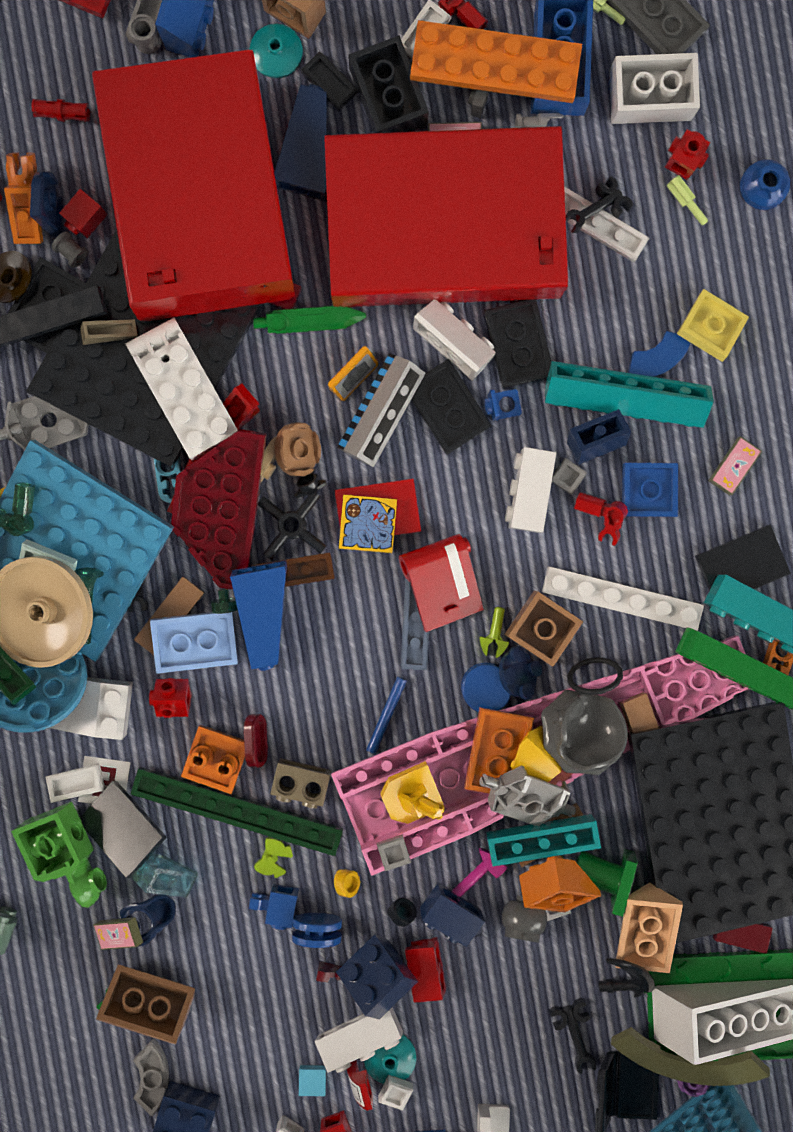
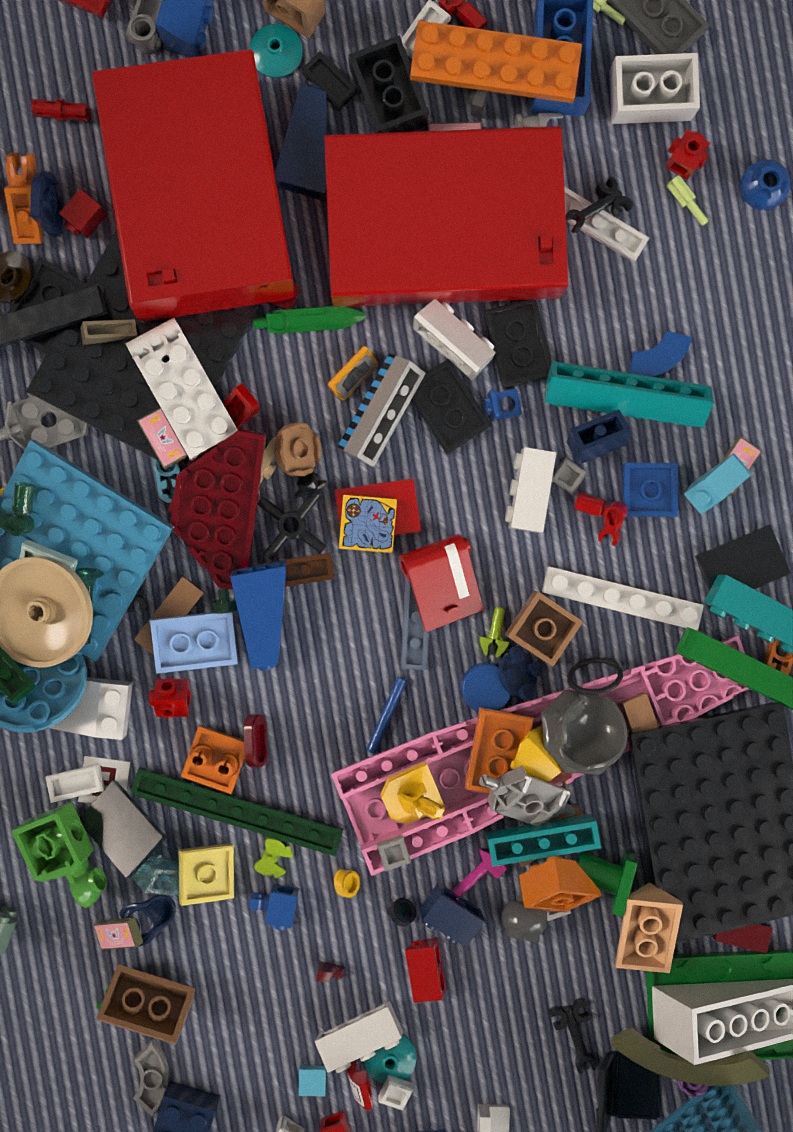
(70, 249): dark grey bush -> none
(162, 438): none -> bright pink tile
(206, 874): none -> light yellow tile
(302, 775): dark tan brick -> none
(317, 930): blue head -> none
(376, 977): dark blue brick -> none
(640, 981): black piece -> none
(713, 325): light yellow plate -> none
(717, 483): none -> medium azure slope

